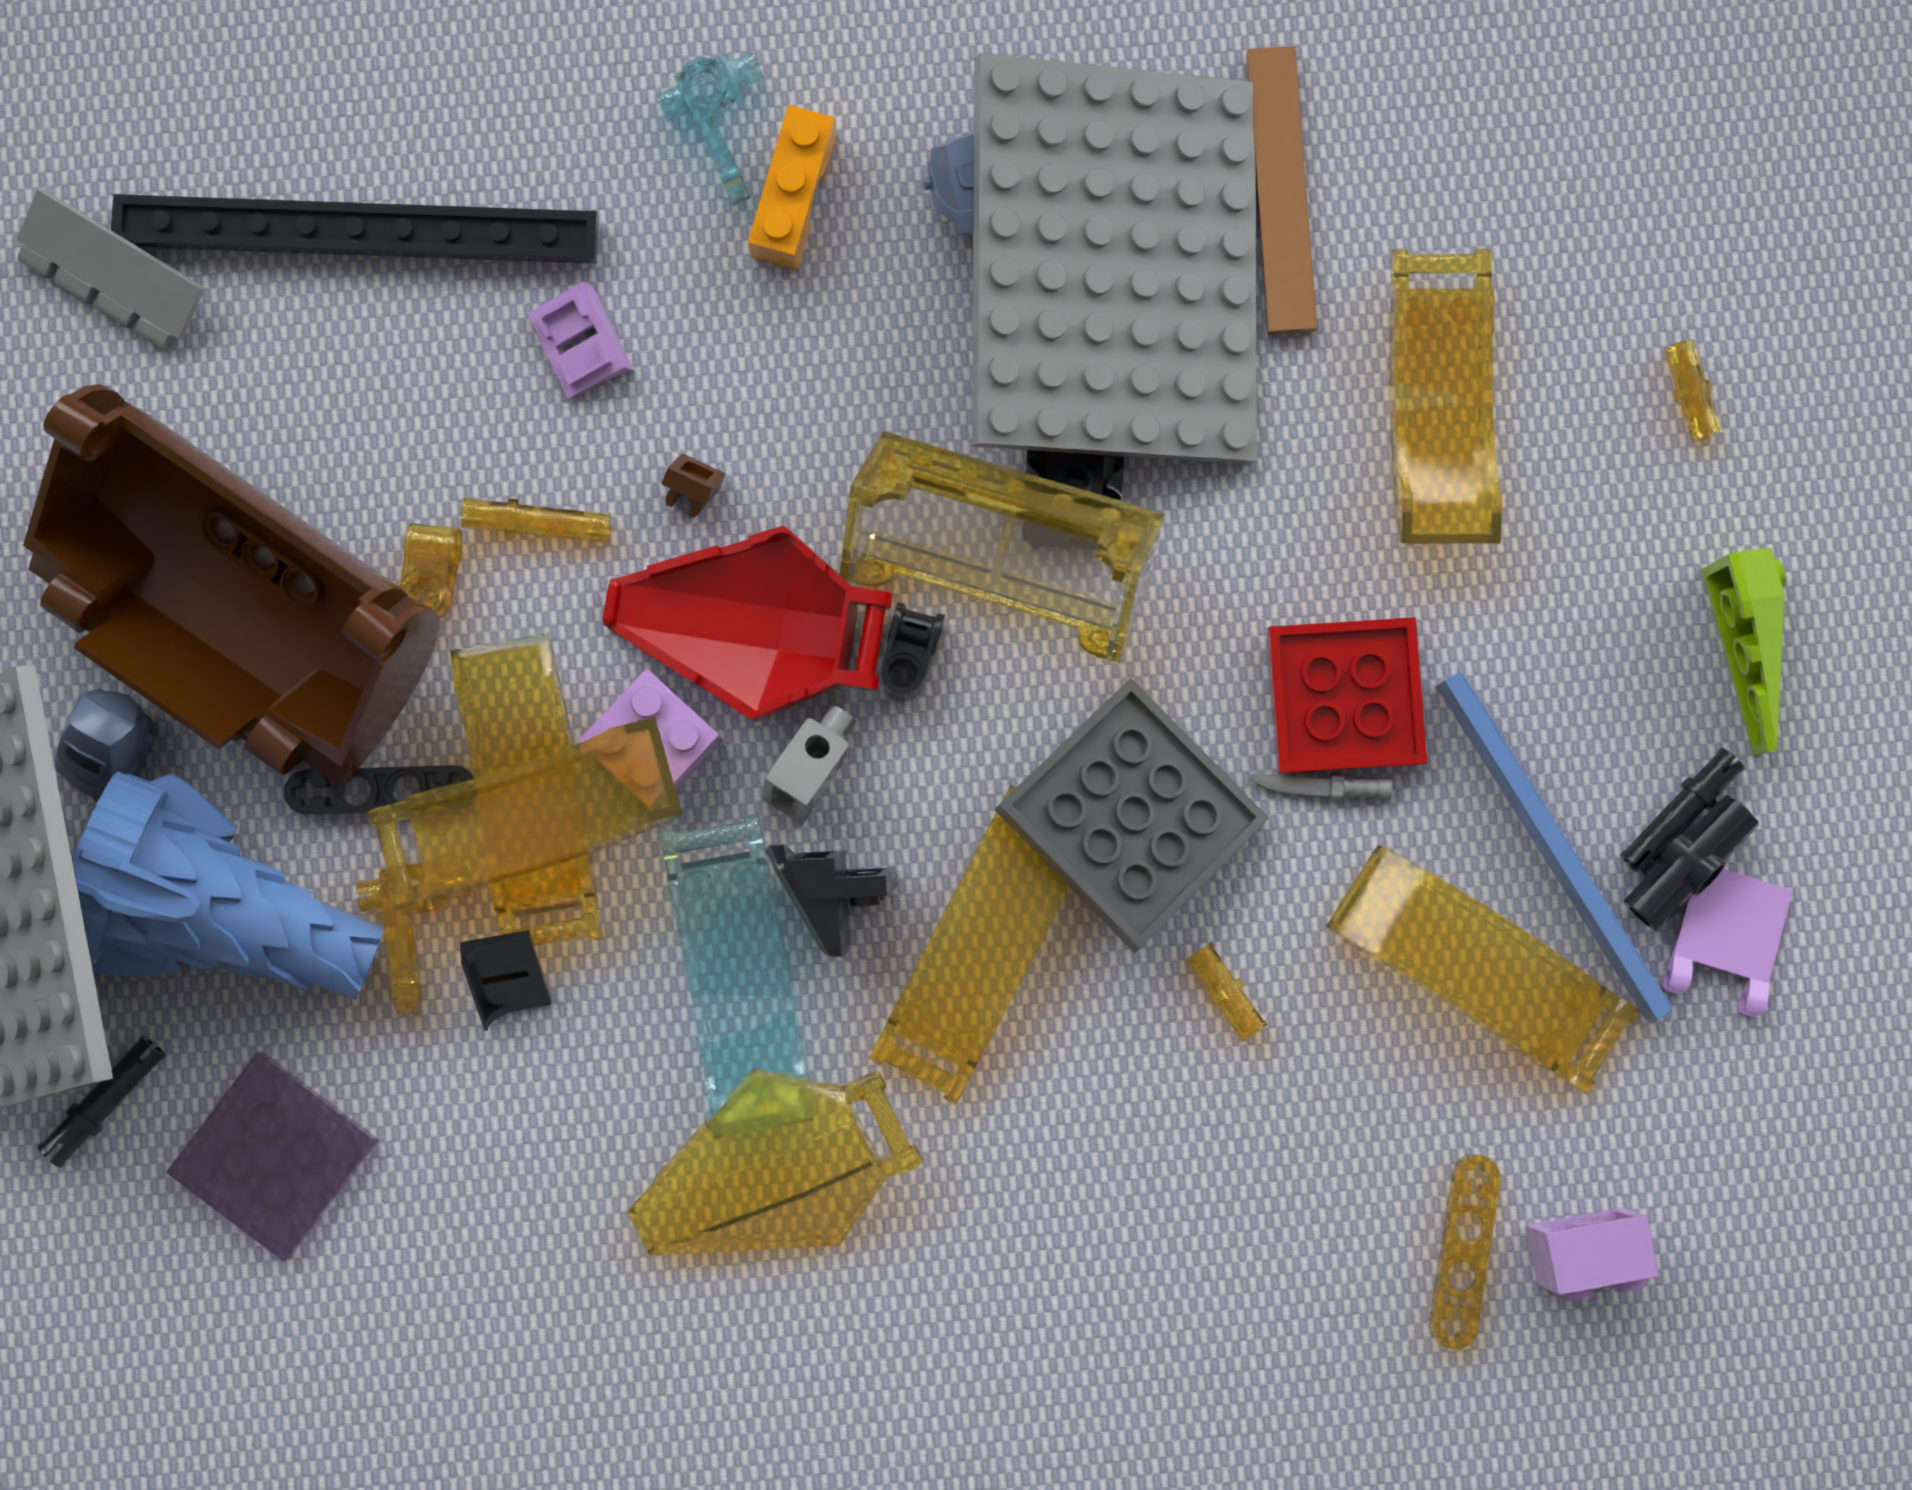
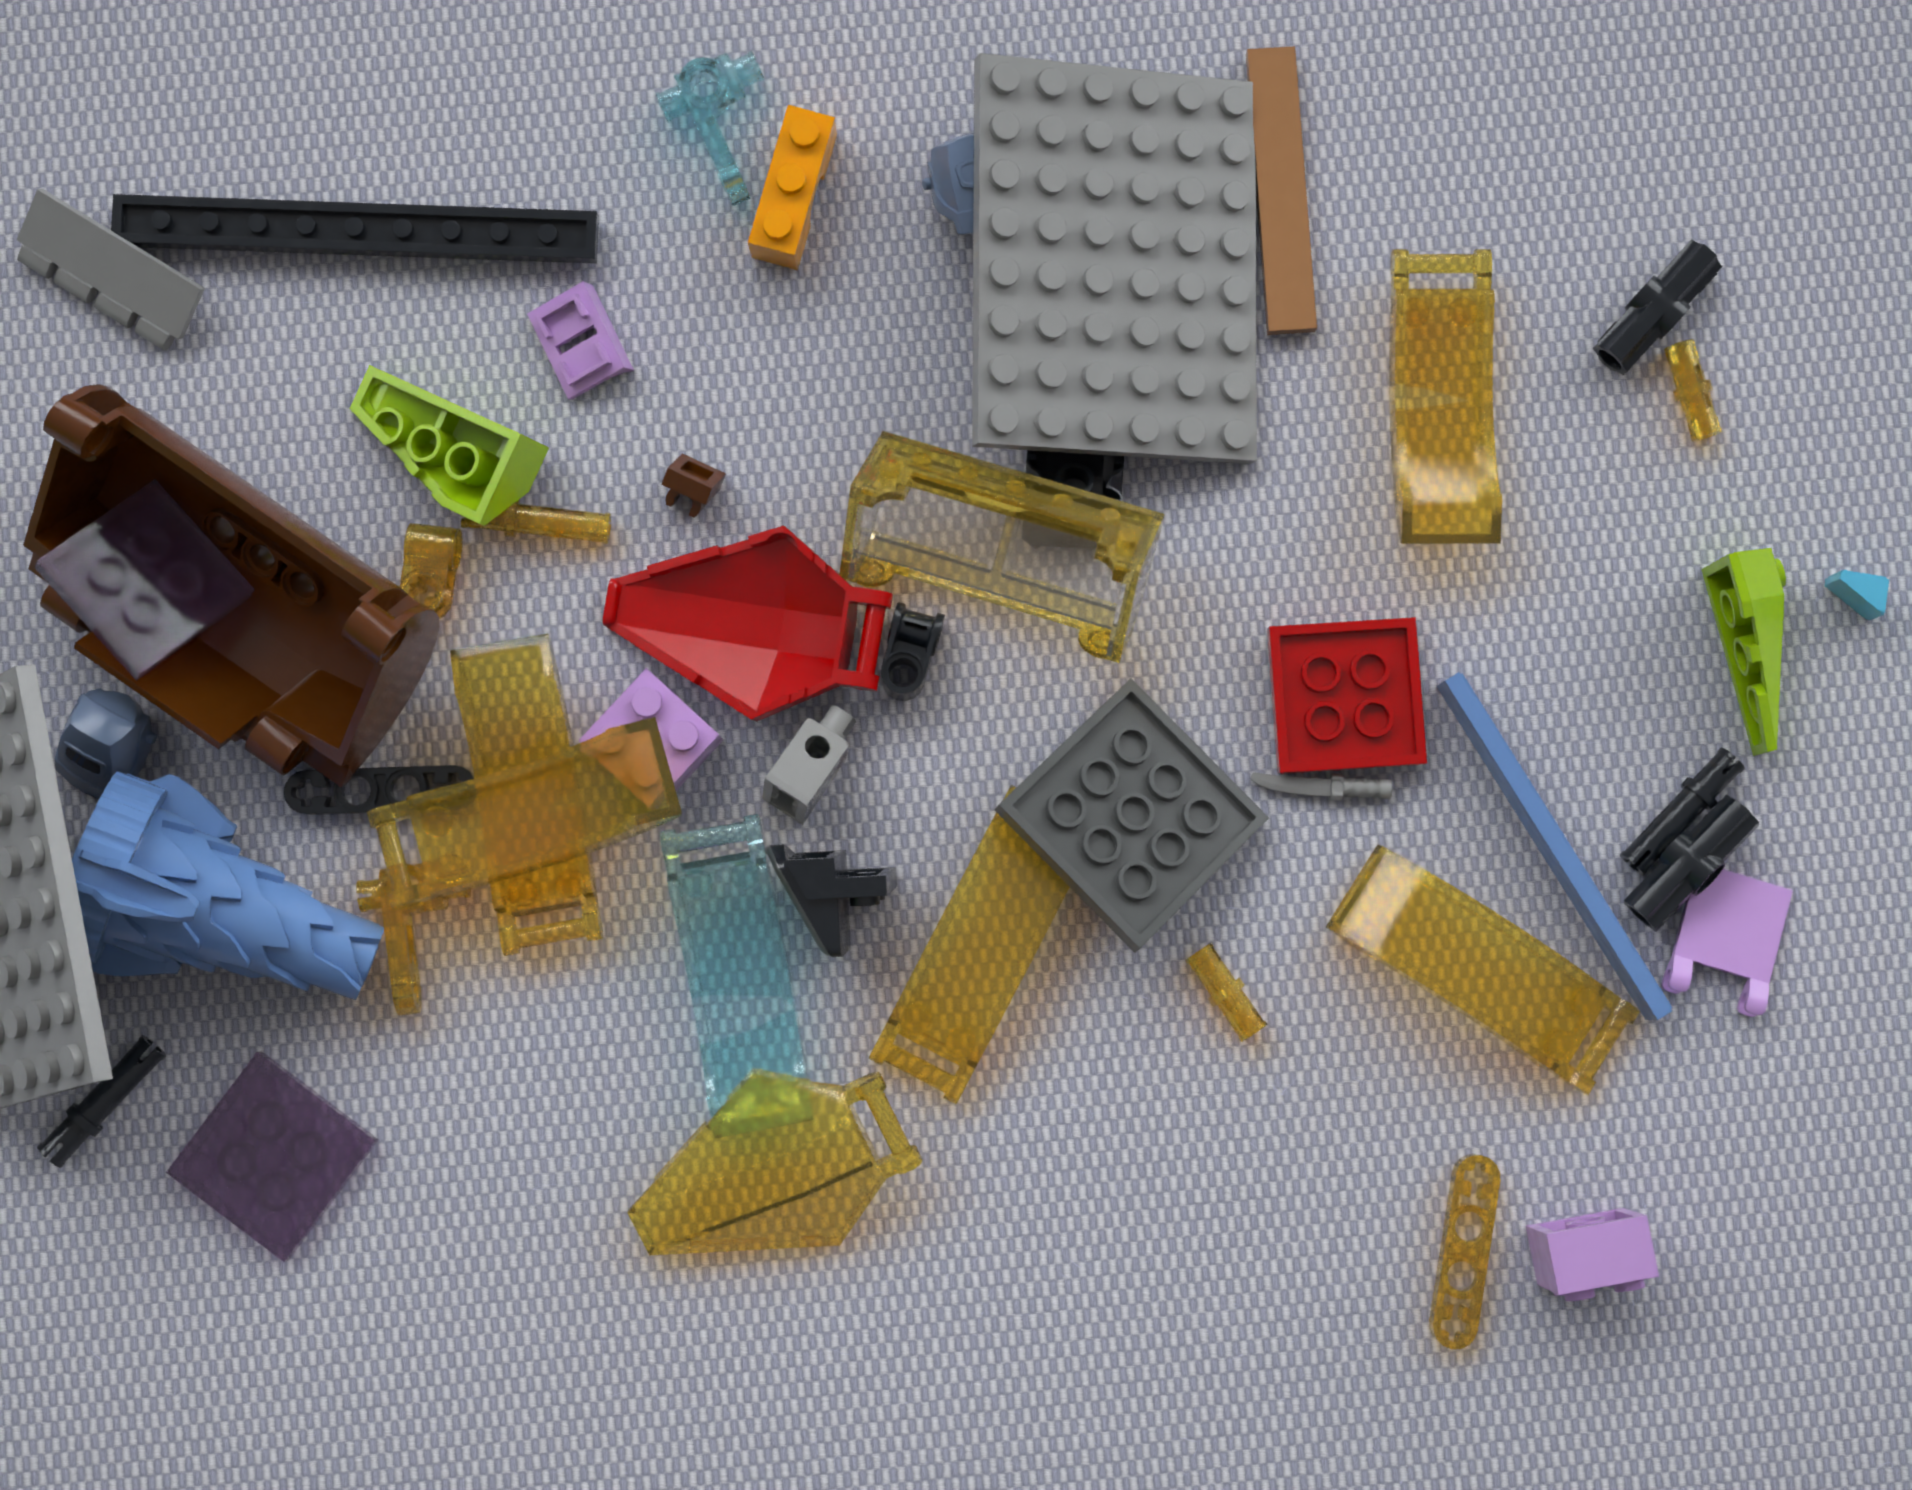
(144, 579): none -> clear purple plate
(455, 453): none -> lime wedge
(504, 975): black piece -> none
(1657, 307): none -> black piece
(1860, 591): none -> medium azure slope

